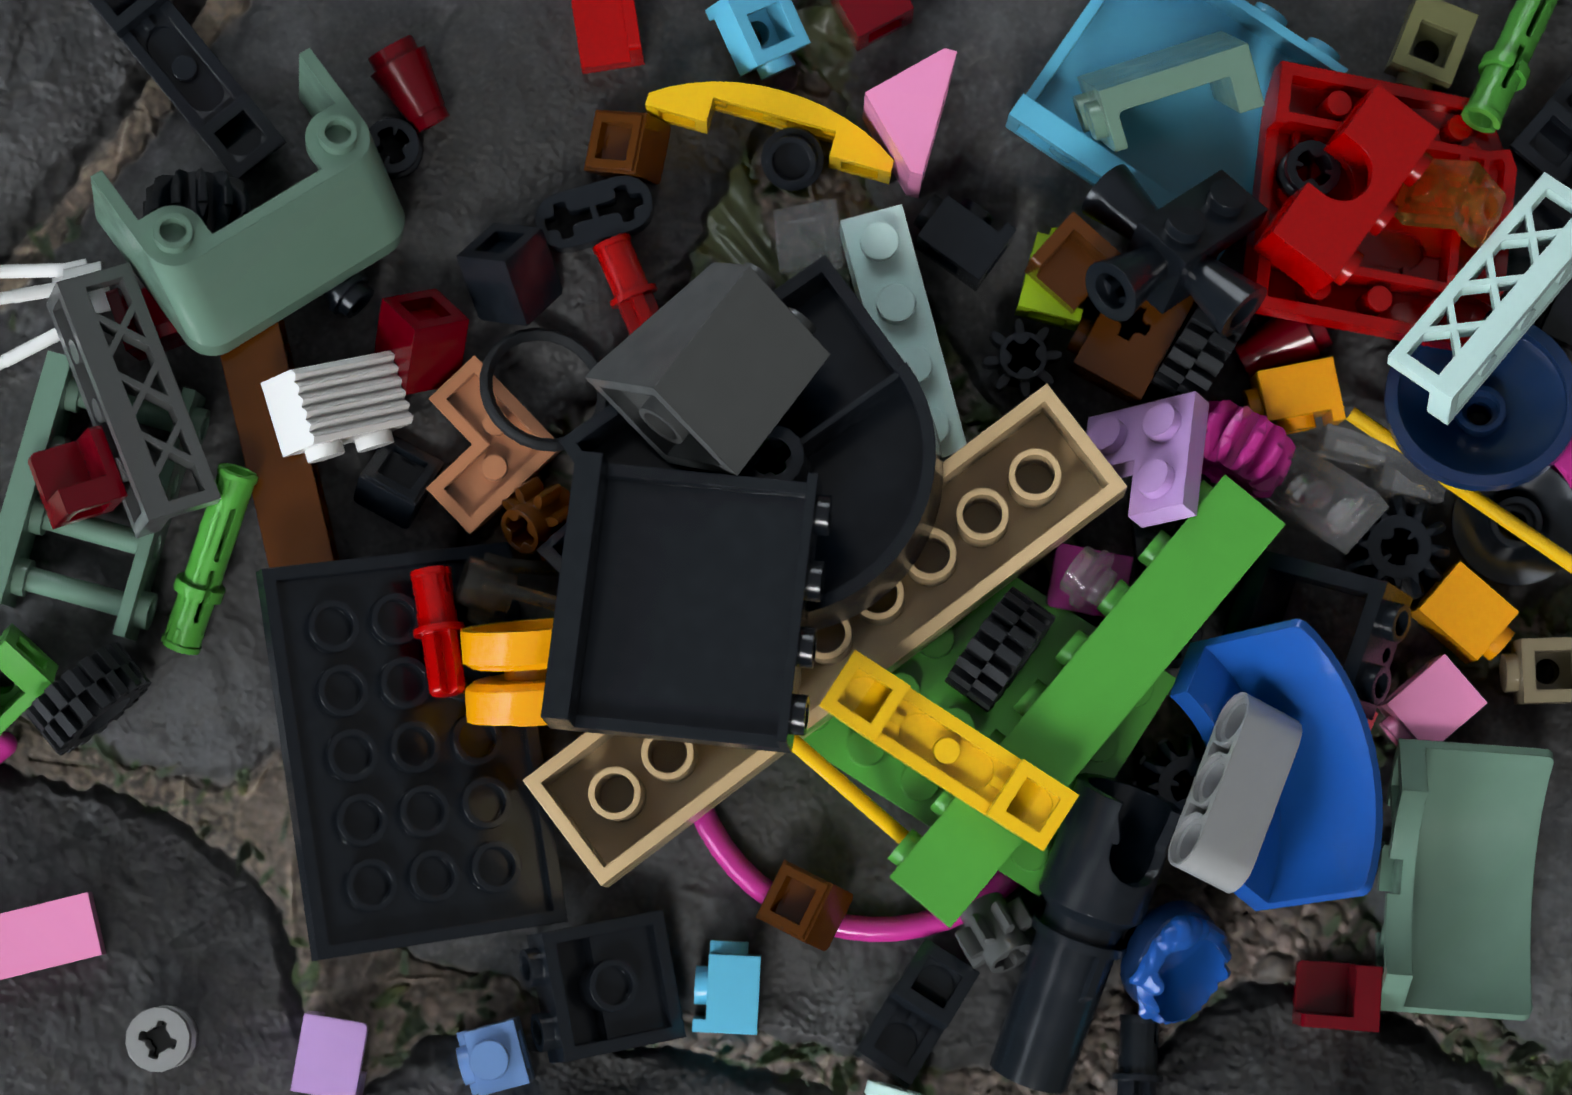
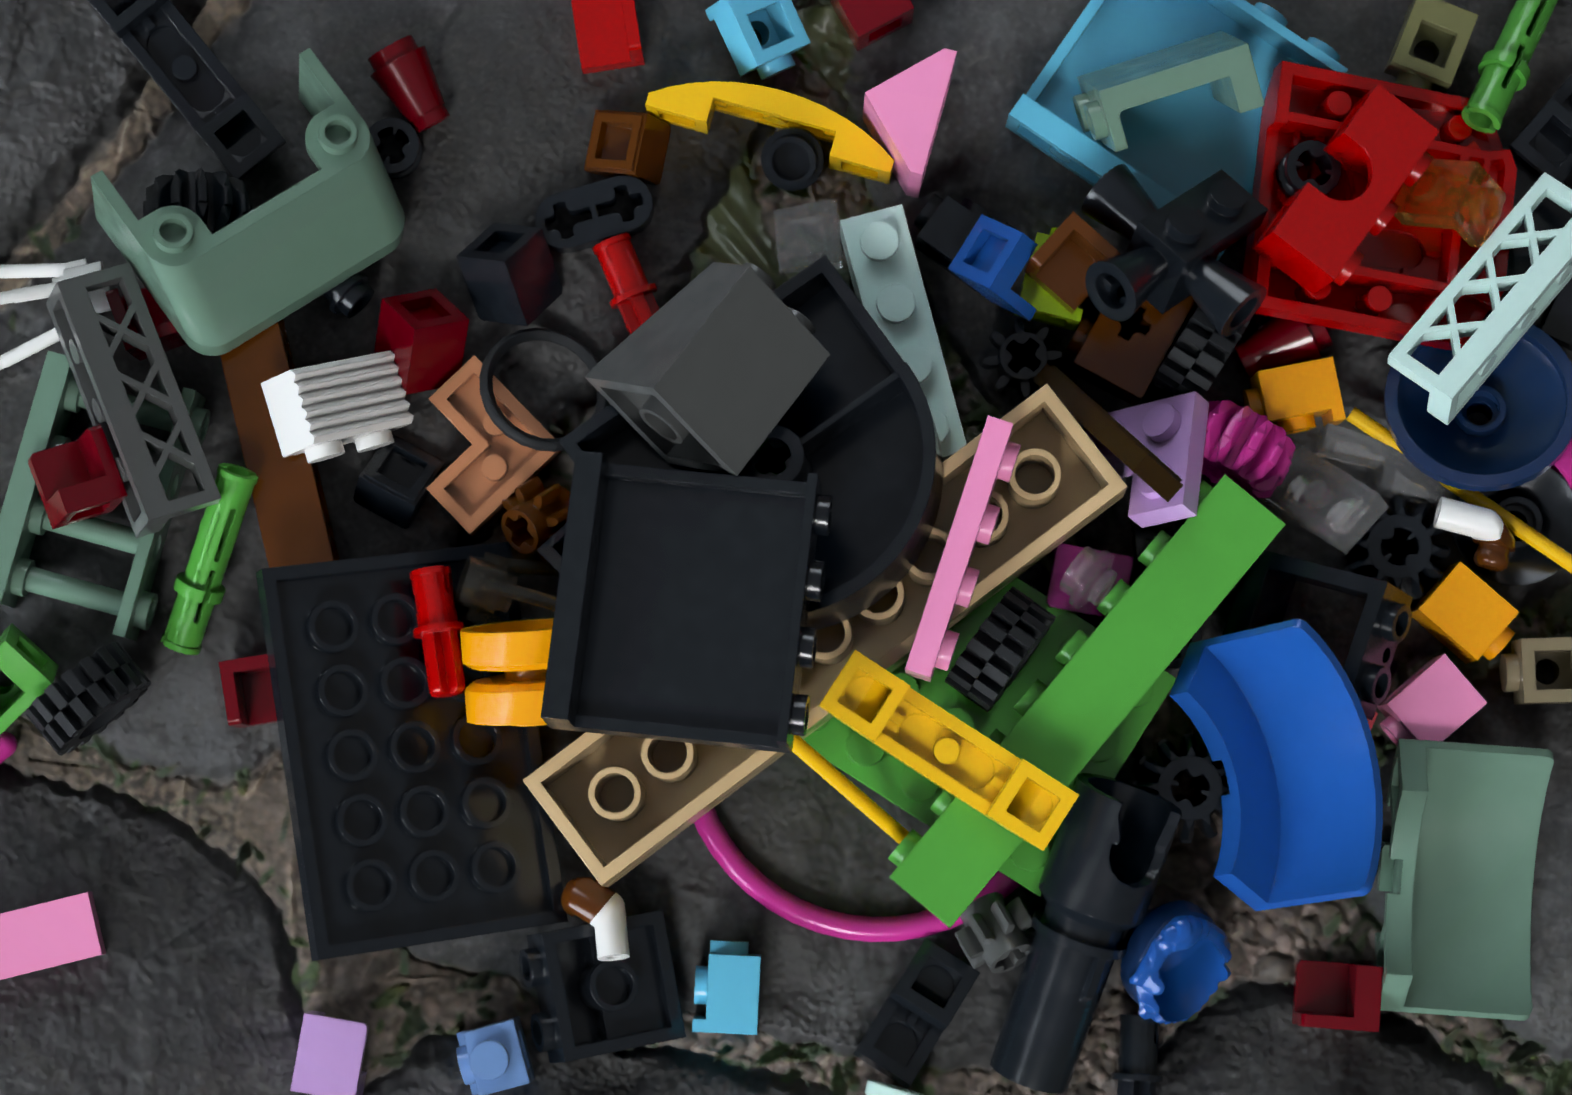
(174, 1039): light grey wheel -> none
(248, 691): none -> dark red panel
(603, 911): none -> arm
(805, 906): reddish brown slope -> none
(972, 524): none -> bright pink plate
(992, 262): none -> blue panel
(1111, 433): none -> dark brown tile
(1235, 792): light grey beam -> none
(1482, 526): none -> white arm

